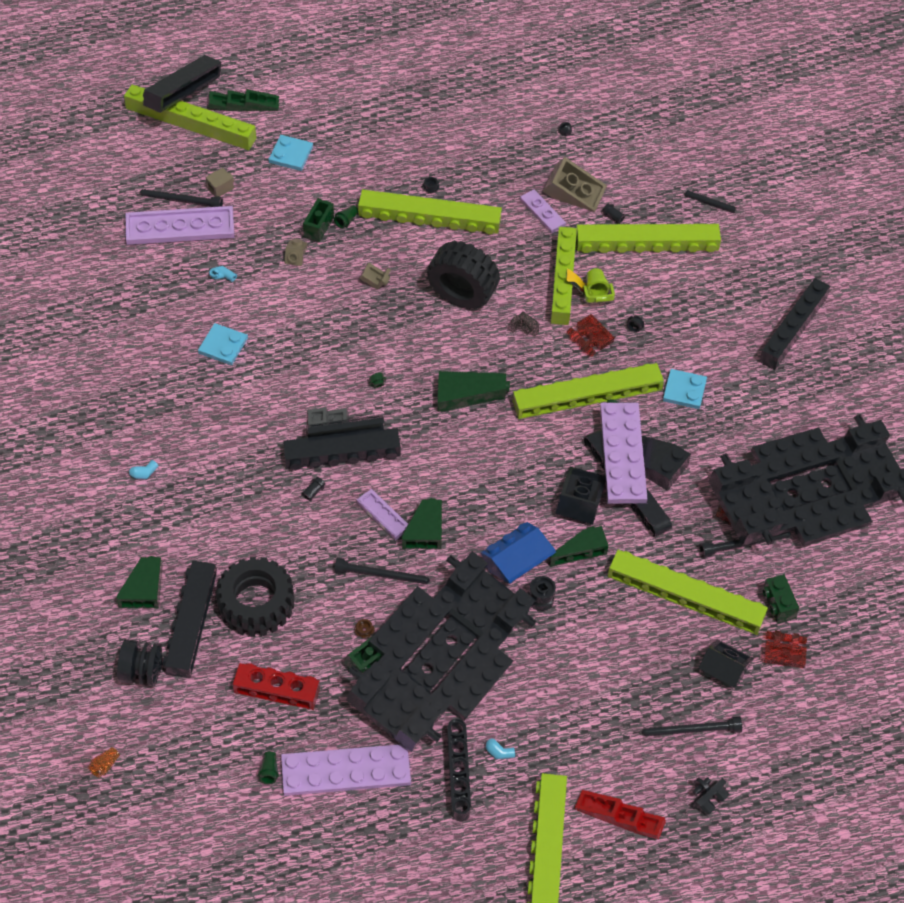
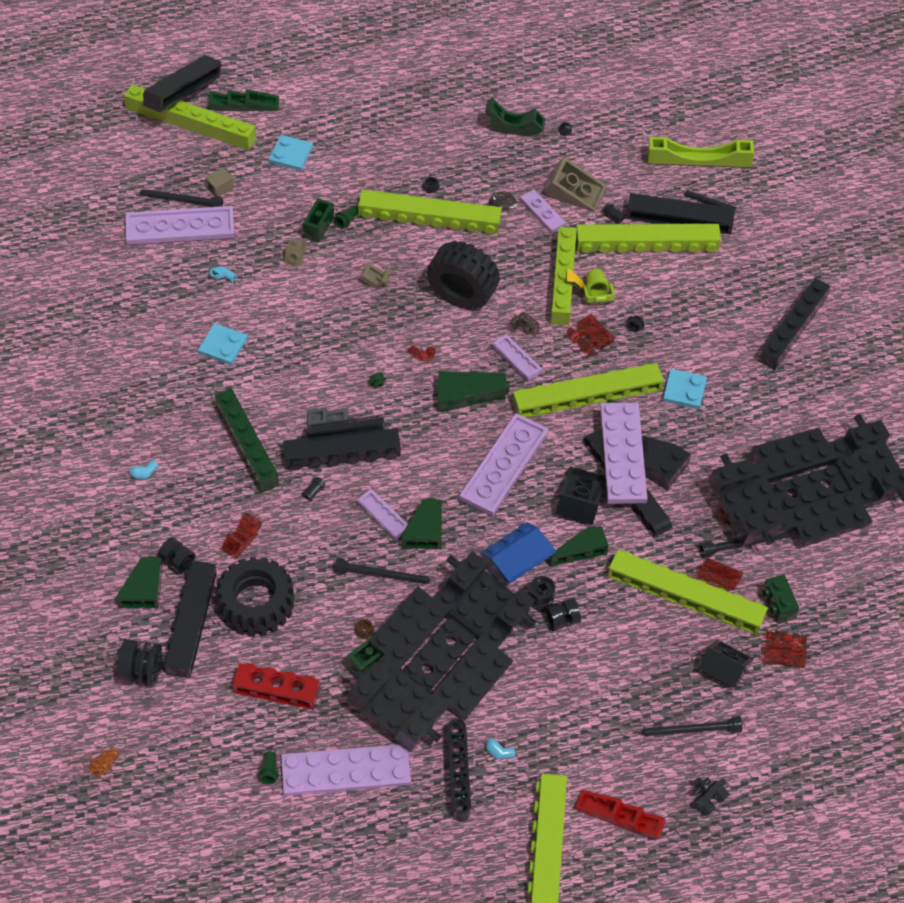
(176, 555): none -> black wheel
(239, 540): none -> clear red slope
(246, 440): none -> dark green brick
(429, 354): none -> clear red arm
(503, 200): none -> clear smoke bracket
(504, 464): none -> lavender plate
(515, 124): none -> dark green arch
(517, 358): none -> lavender plate
(563, 614): none -> black wheel
(665, 151): none -> lime arch
(673, 211): none -> black brick
(720, 574): none -> clear red plate

